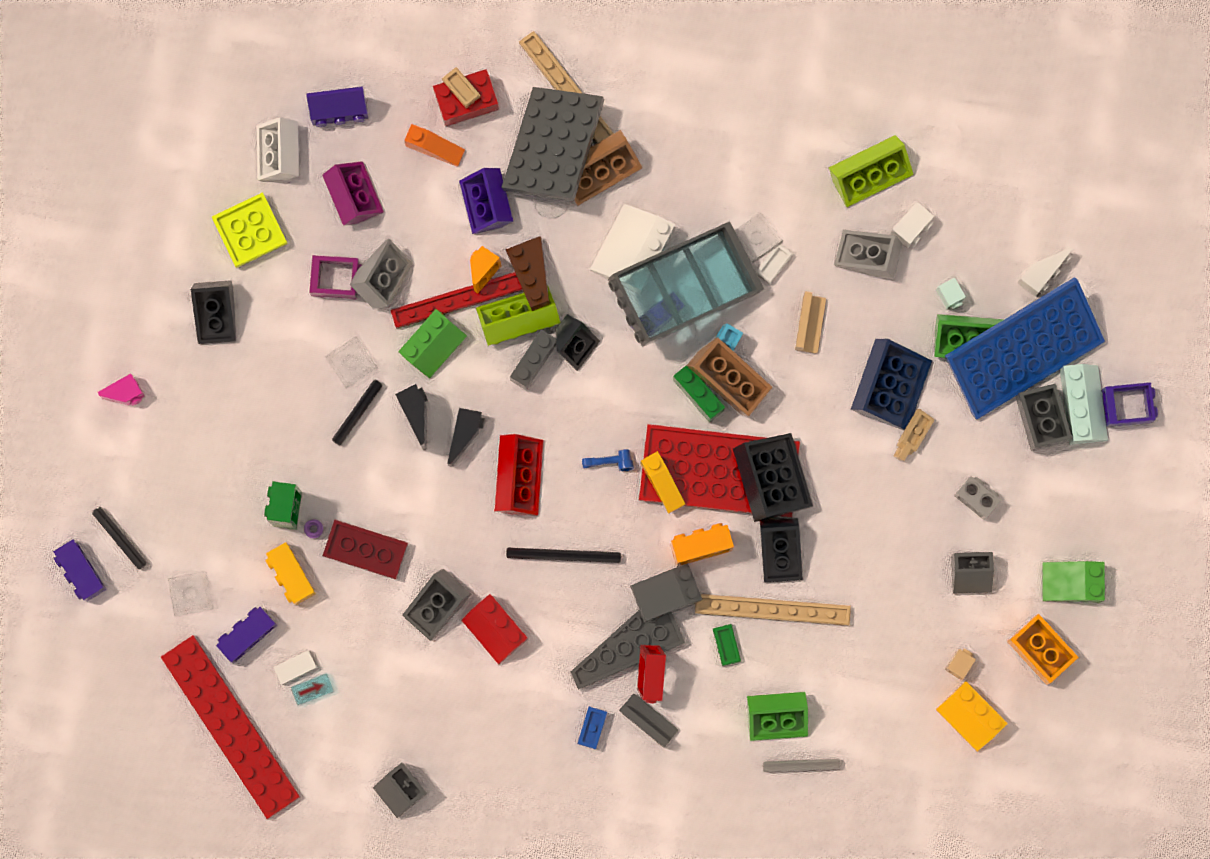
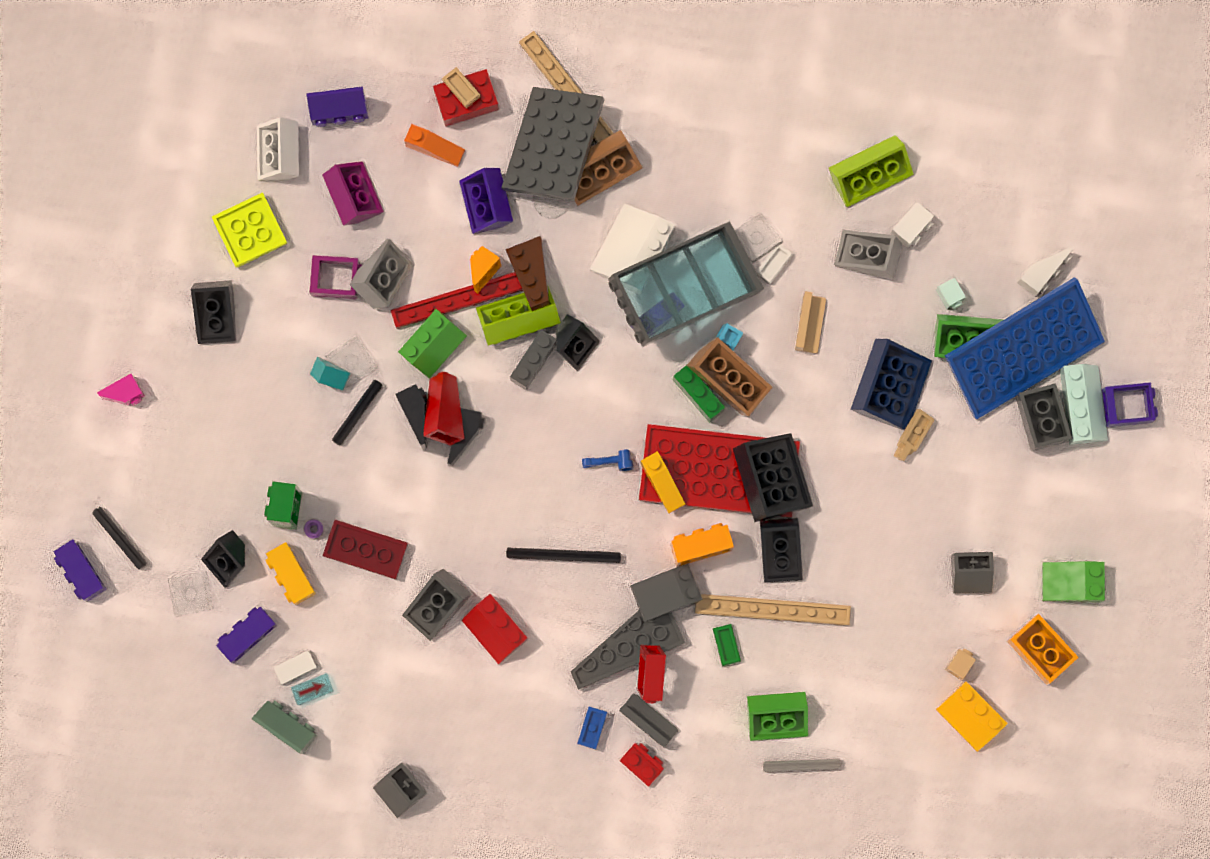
(226, 558): none -> black slope
(230, 727): red plate -> none
(285, 726): none -> sand green slope
(329, 374): none -> teal slope
(443, 410): none -> red slope
(518, 475): red slope -> none
(642, 764): none -> red bracket
(974, 502): light grey brick -> none

